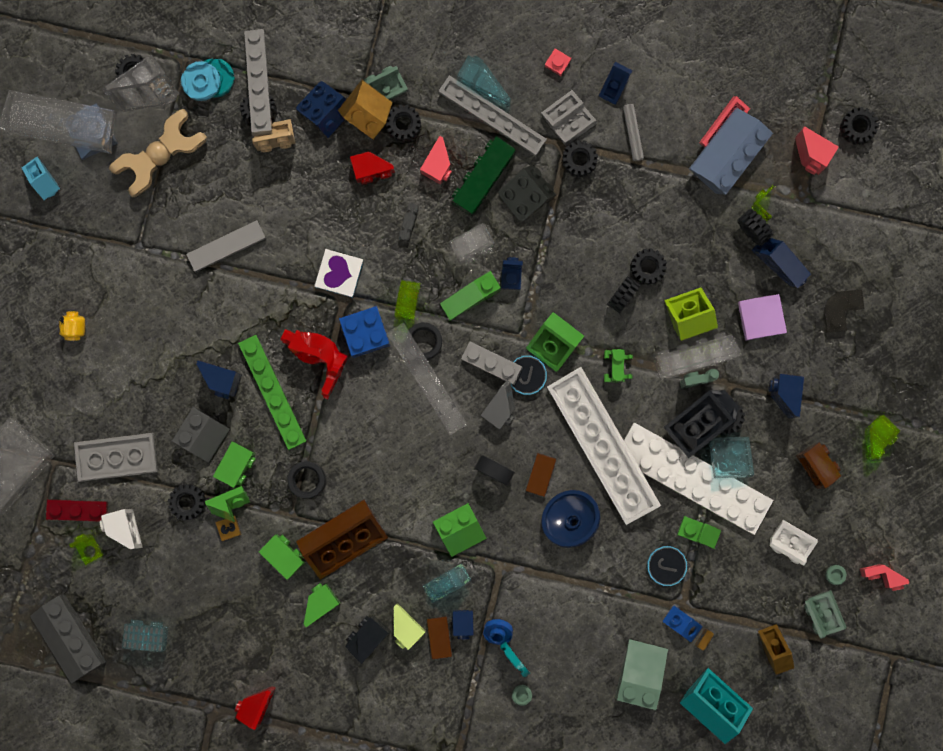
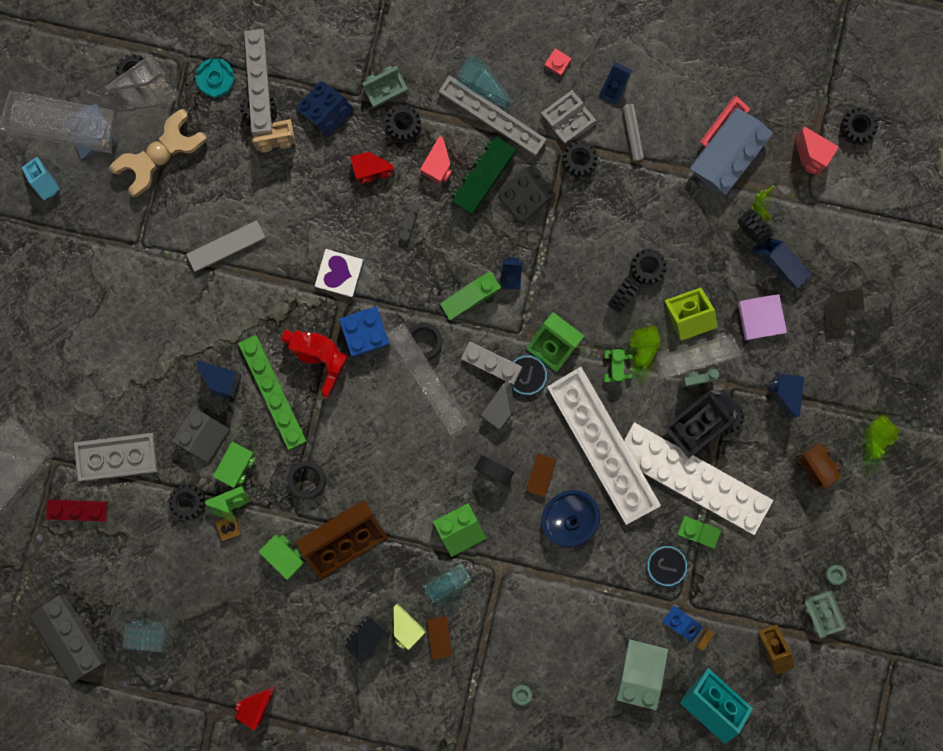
(72, 326): yellow head -> none
(81, 542): clear neon green bracket -> none
(122, 528): white slope -> none
(200, 81): medium azure tile -> none
(319, 603): bright green slope -> none
(366, 109): pearl gold slope -> none
(407, 301): clear neon green slope -> none
(462, 623): dark blue brick -> none
(472, 244): clear brick -> none
(498, 631): blue plate -> none
(514, 659): teal tile -> none
(646, 344): none -> clear neon green slope
(731, 457): clear light blue plate -> none
(792, 542): white bracket -> none
(890, 578): coral slope -> none

